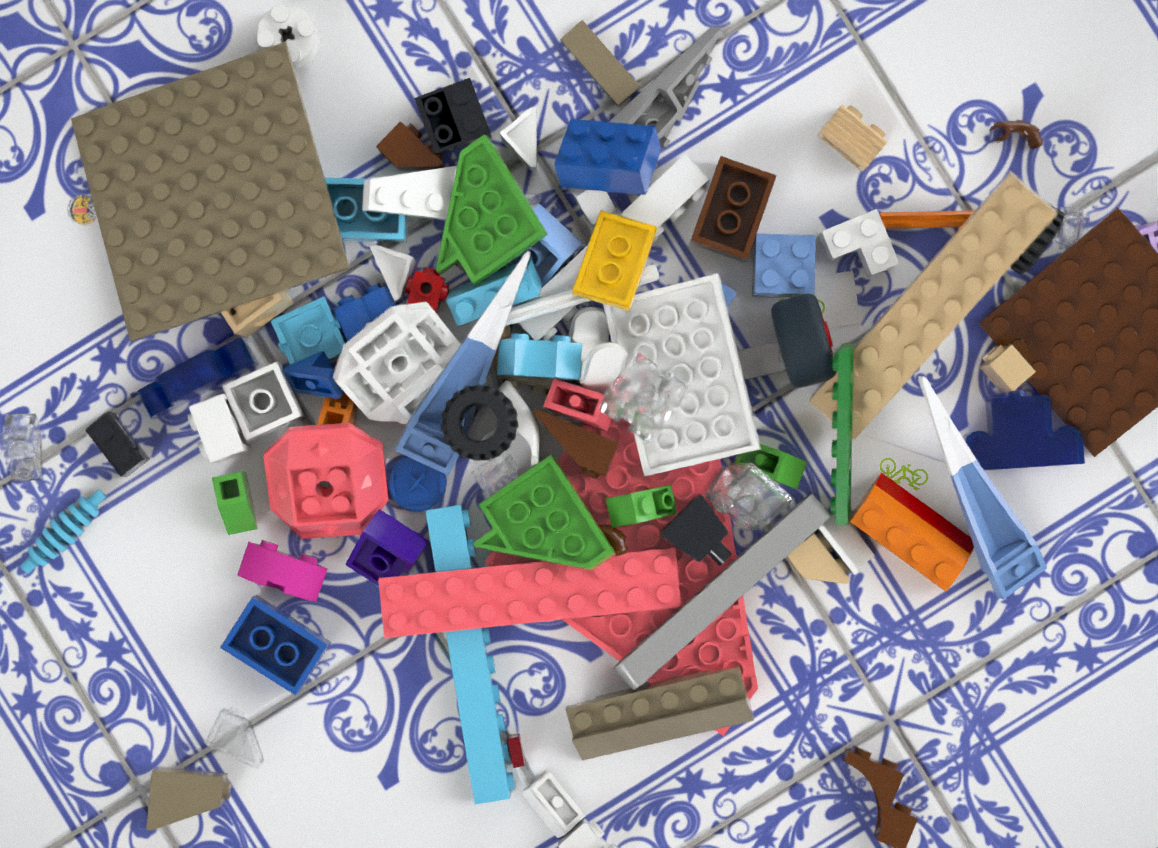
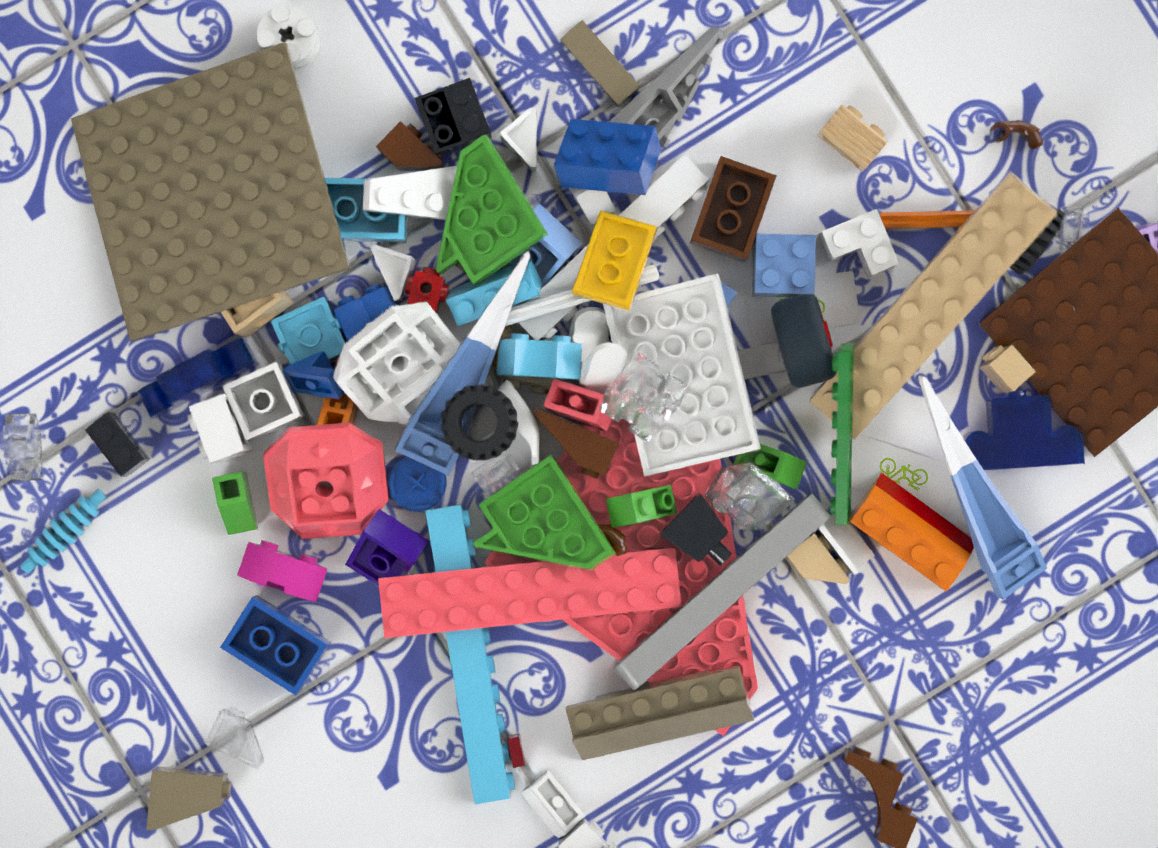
(81, 210): clear tile -> none

